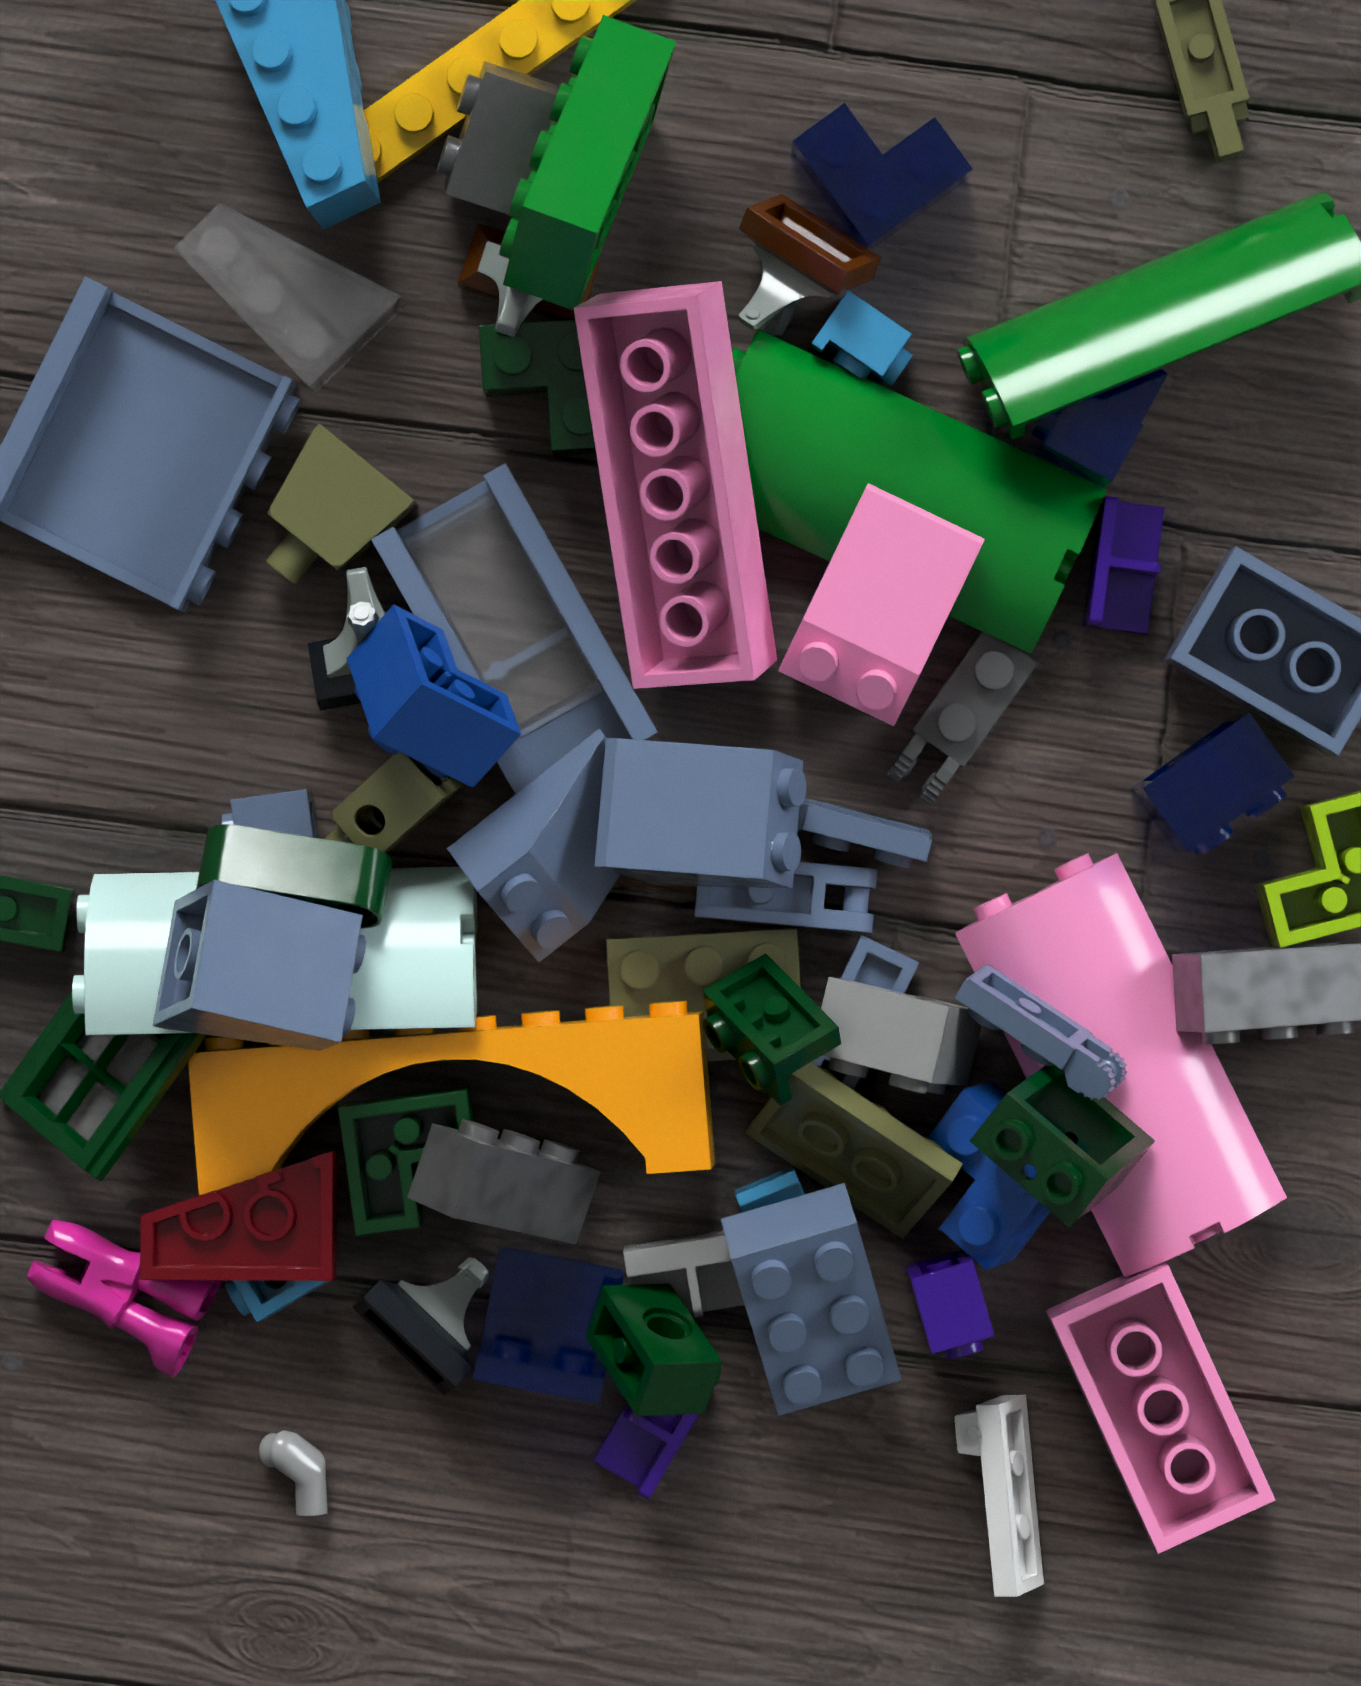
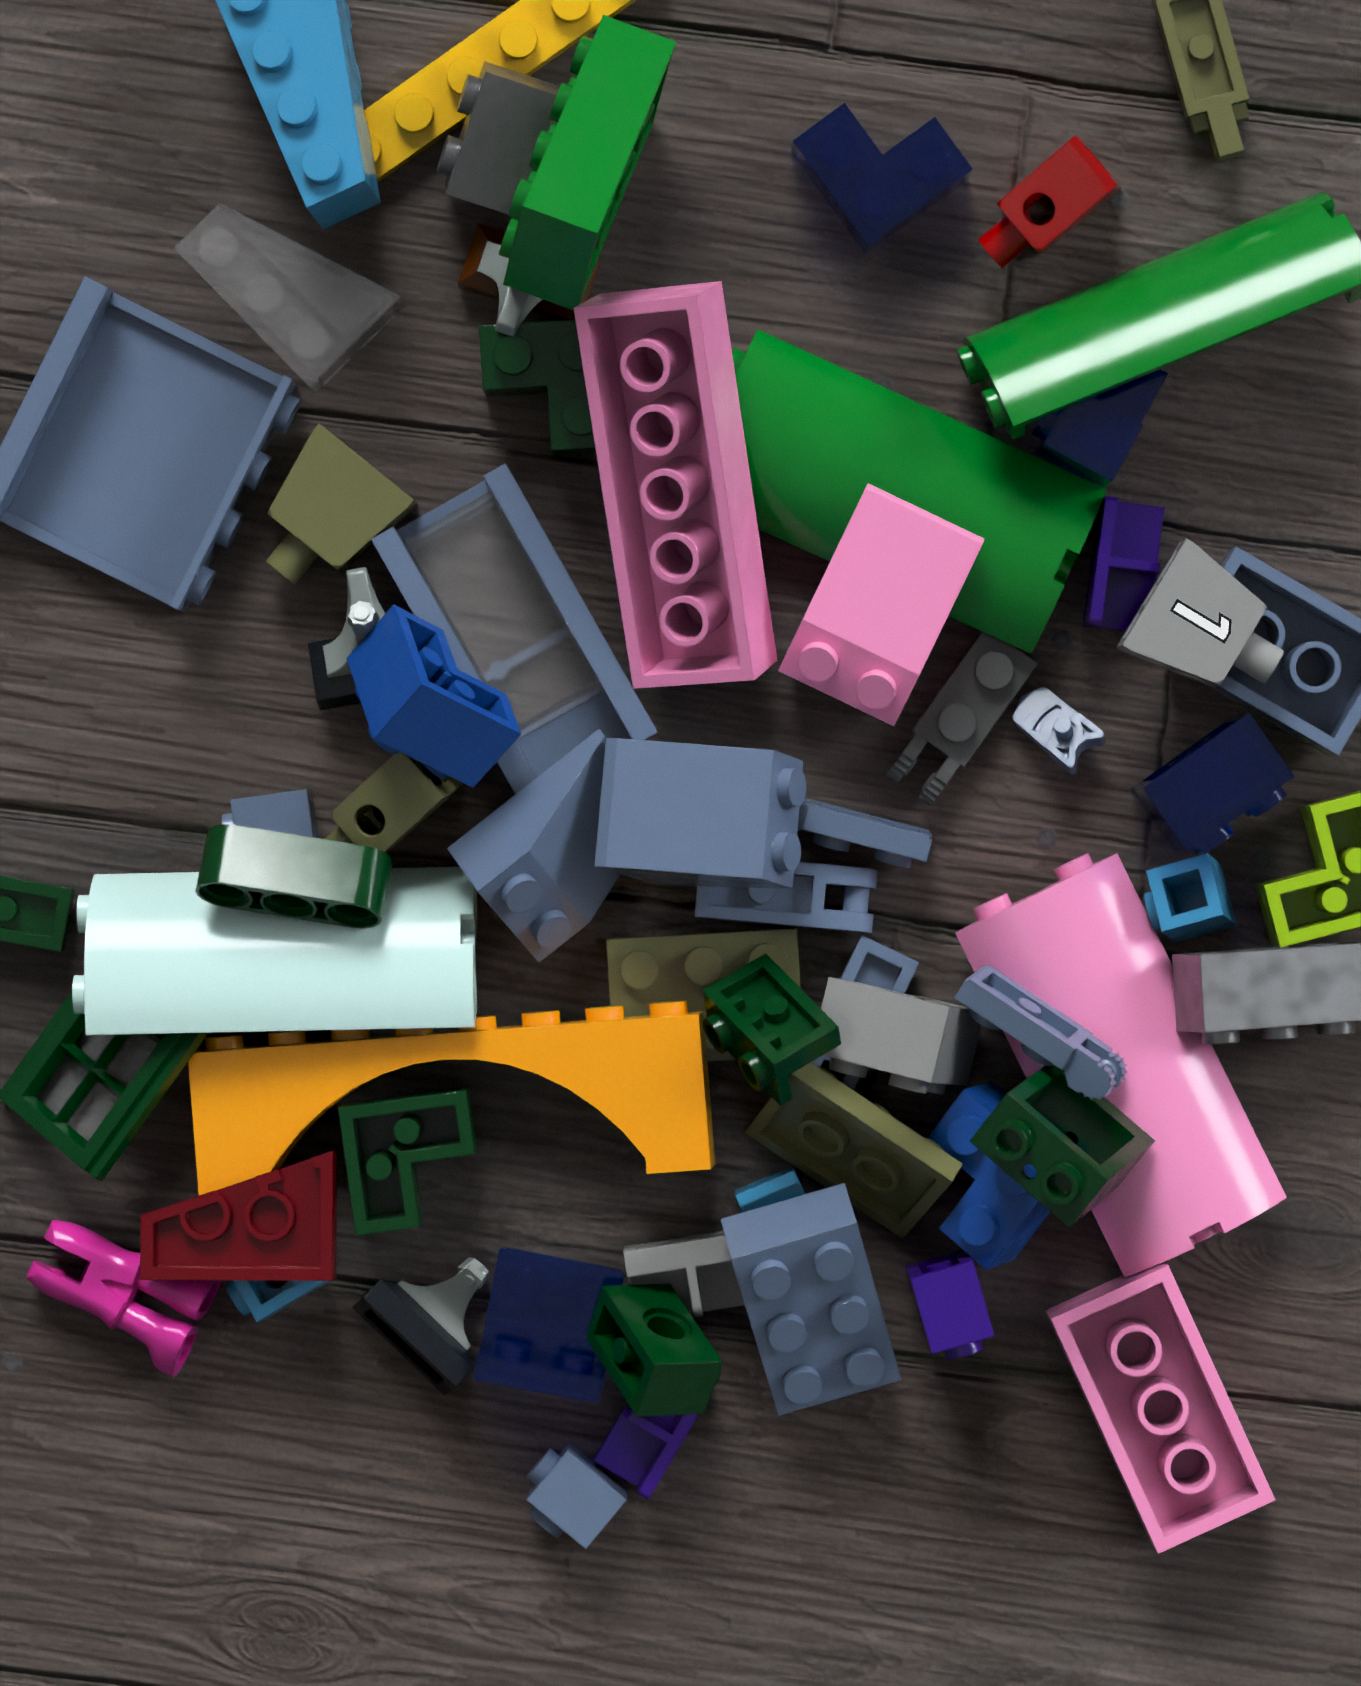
(259, 968): sand blue slope -> none
(300, 1463): light grey arm -> none
(504, 1181): flat silver brick -> none
(573, 1495): none -> sand blue brick
(799, 260): reddish brown piece -> none
(864, 341): dark azure brick -> none
(1002, 1438): white hinge -> none
(1056, 727): none -> piece
(1075, 185): none -> red torso
(1189, 898): none -> dark azure brick
(1200, 622): none -> light grey torso

